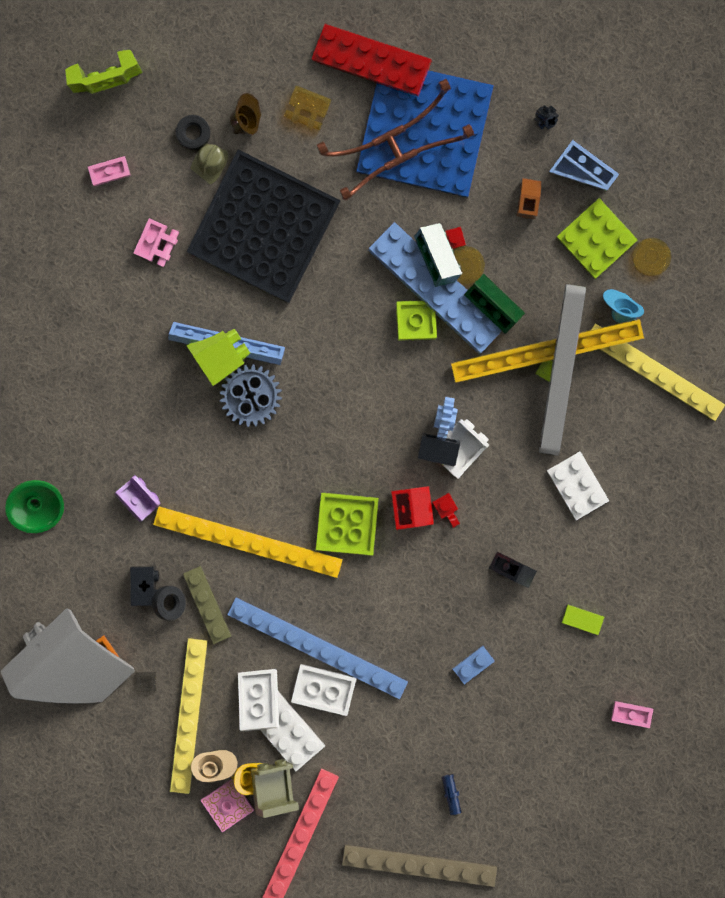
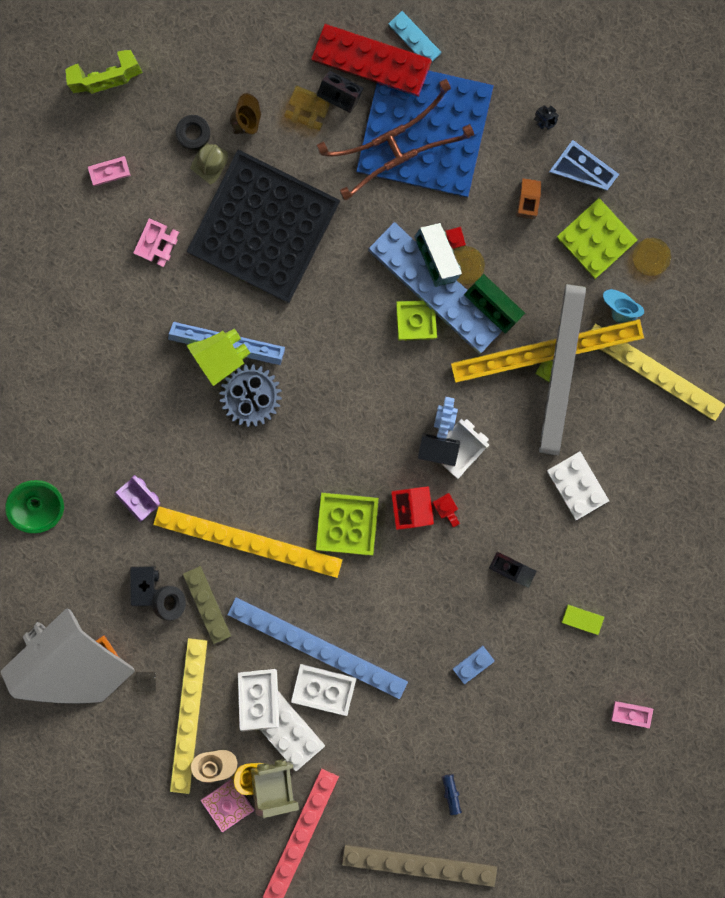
(339, 91): none -> black brick
(413, 36): none -> medium azure plate

